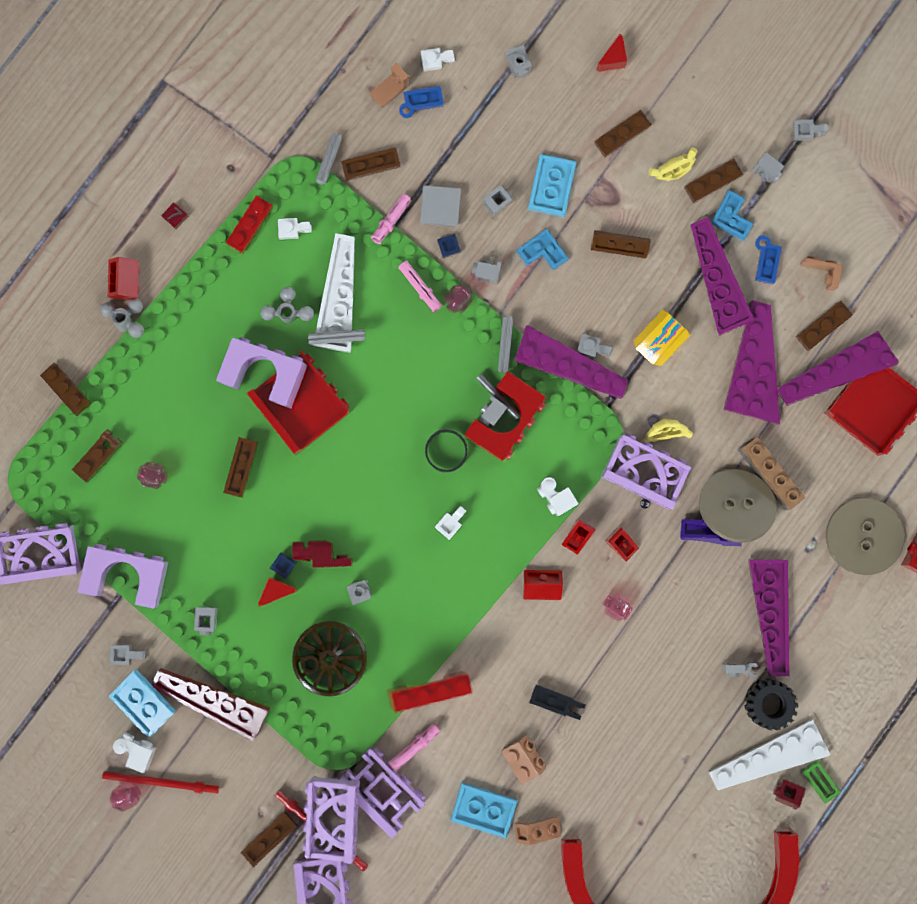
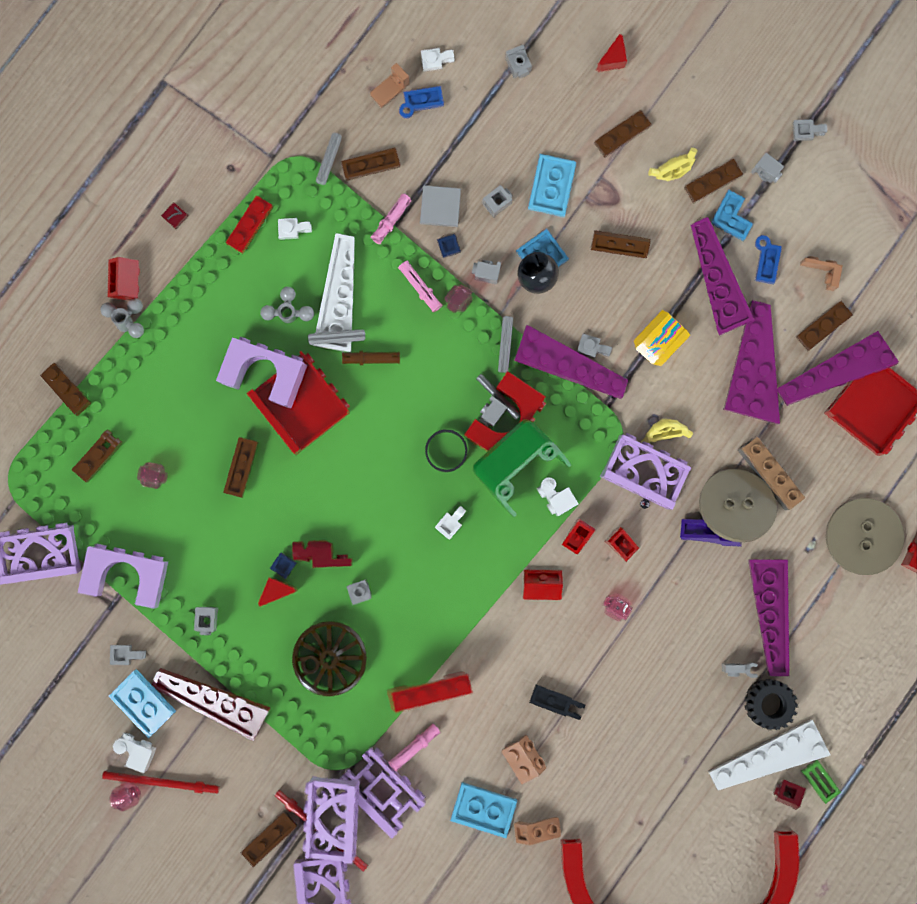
(370, 357): none -> reddish brown pin
(511, 455): none -> green windscreen
(538, 272): none -> black wheel

